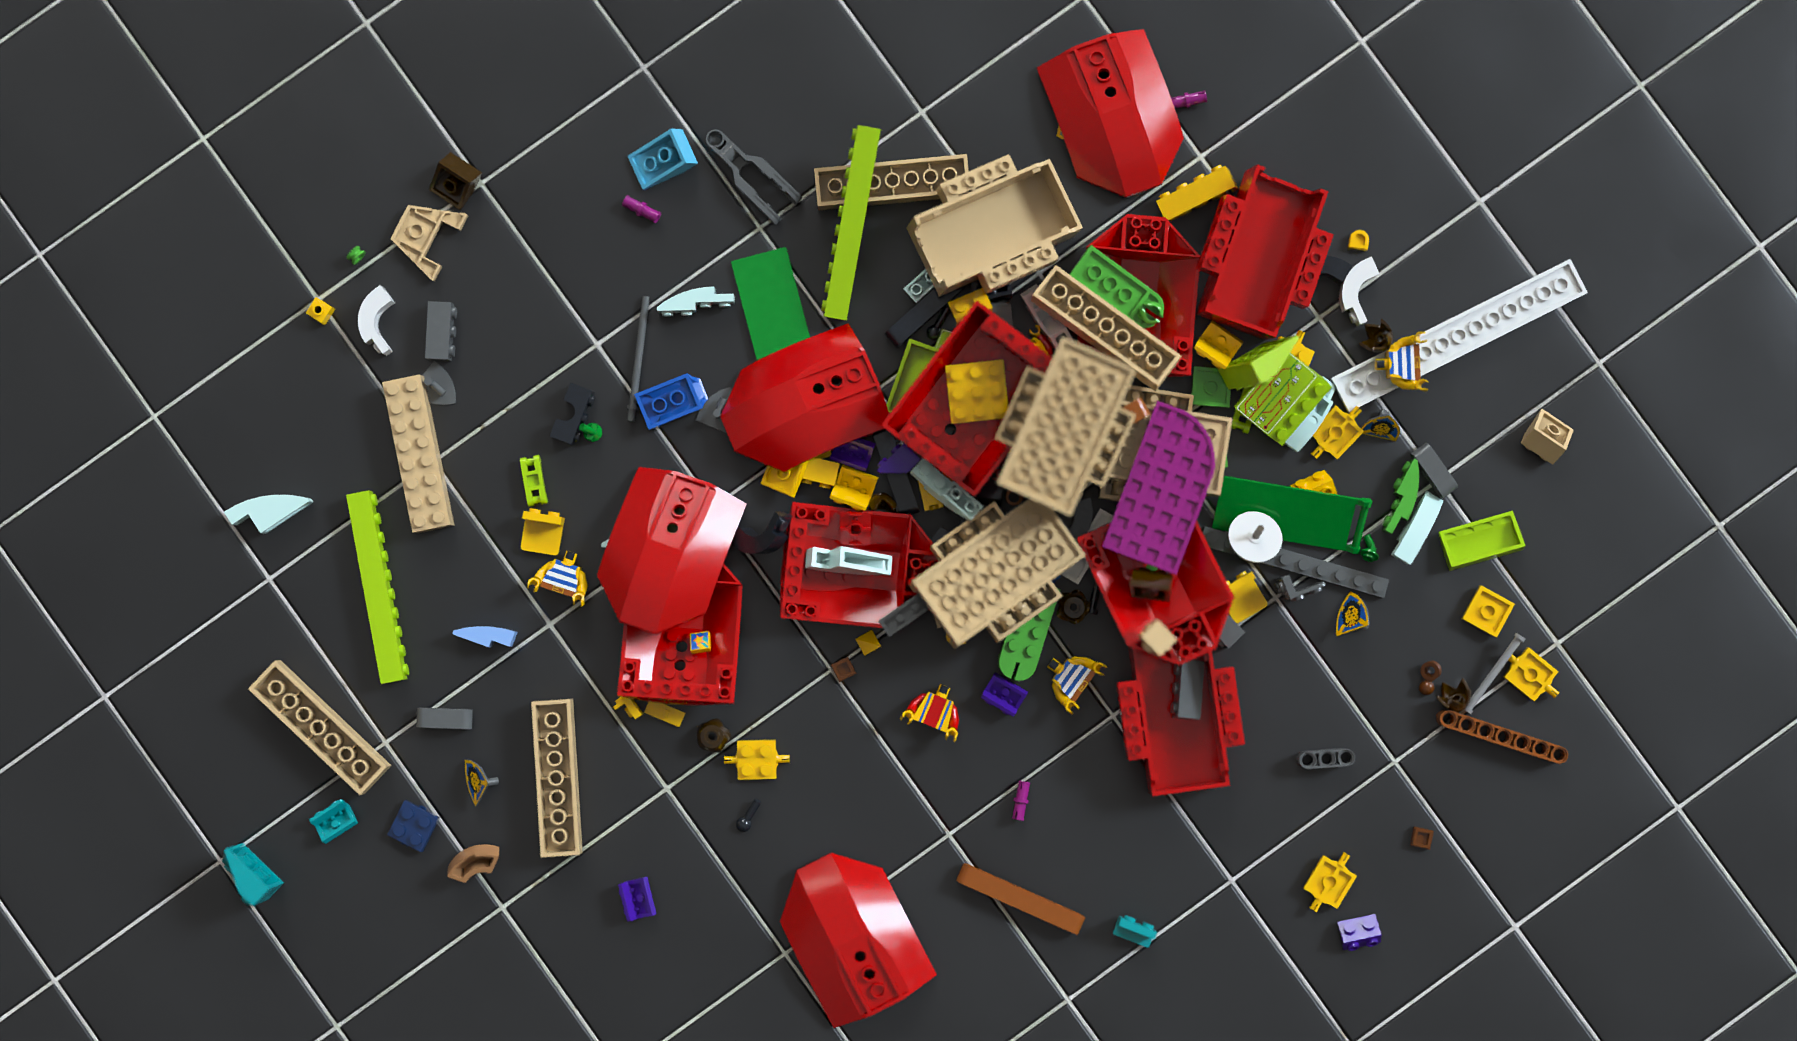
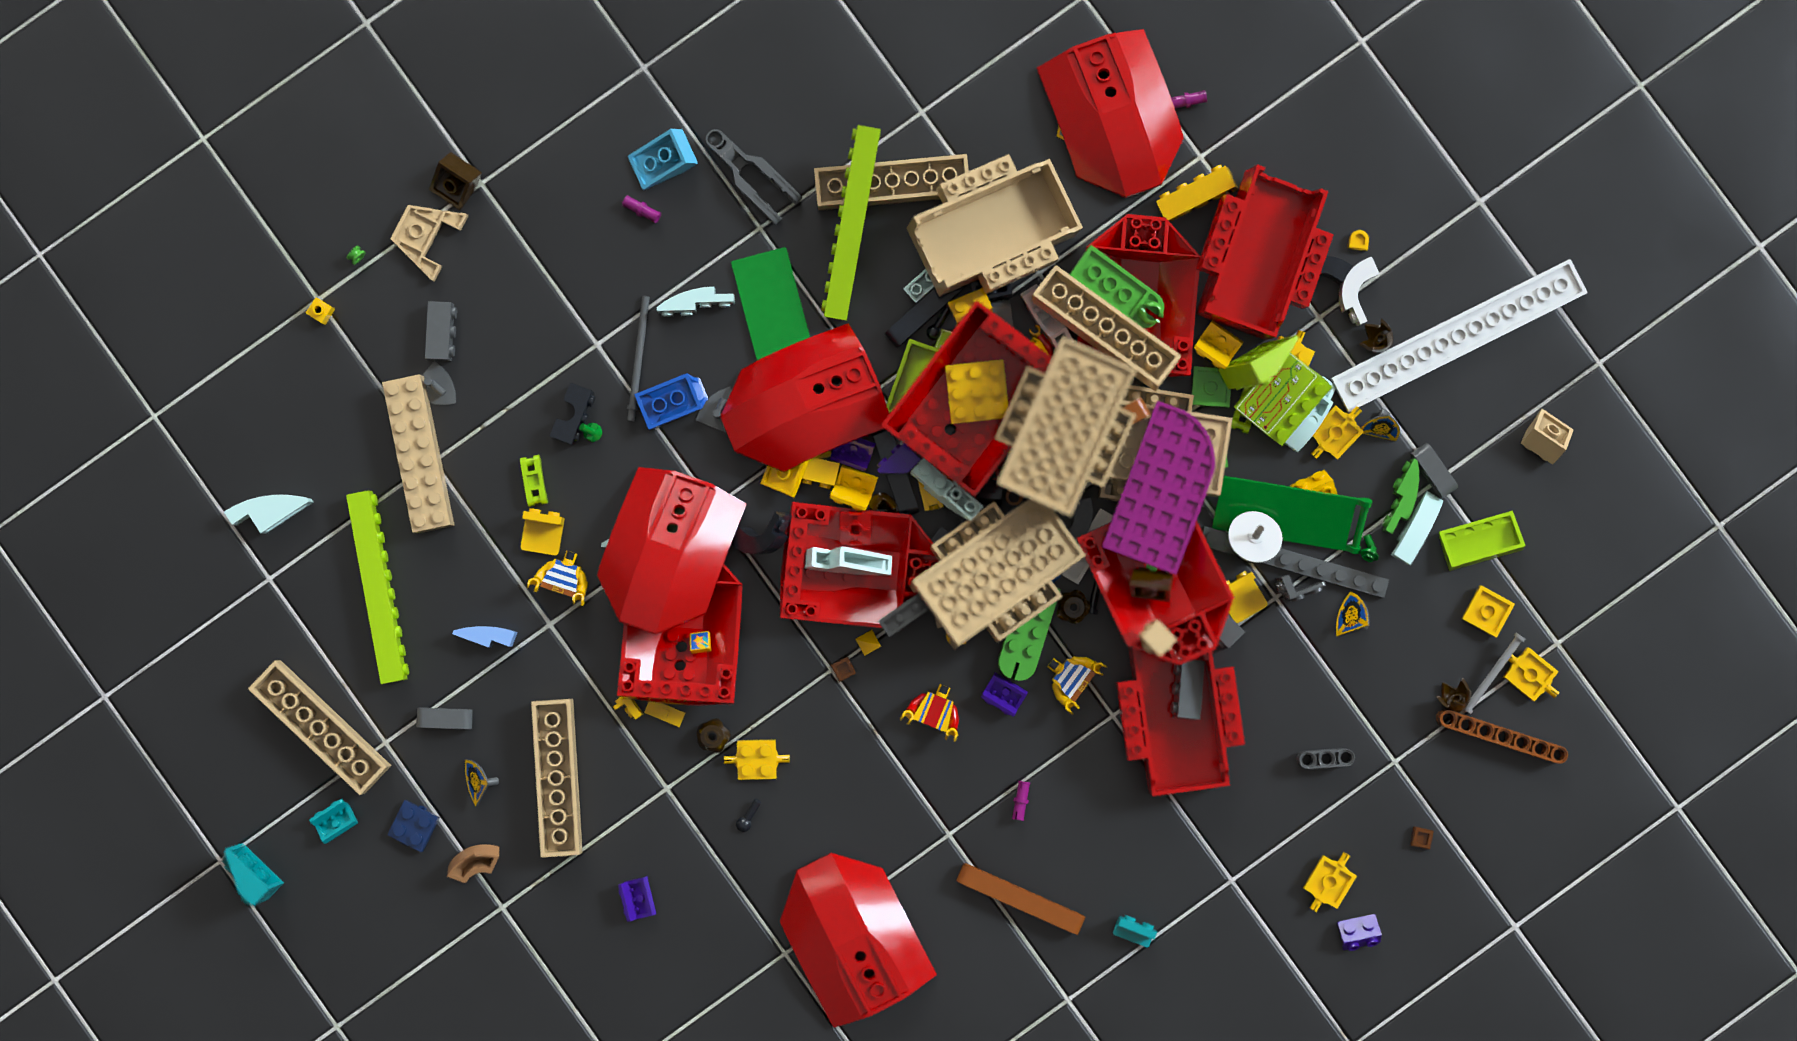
(368, 317): white arch -> none
(1403, 363): torso -> none
(1427, 687): reddish brown plate -> none

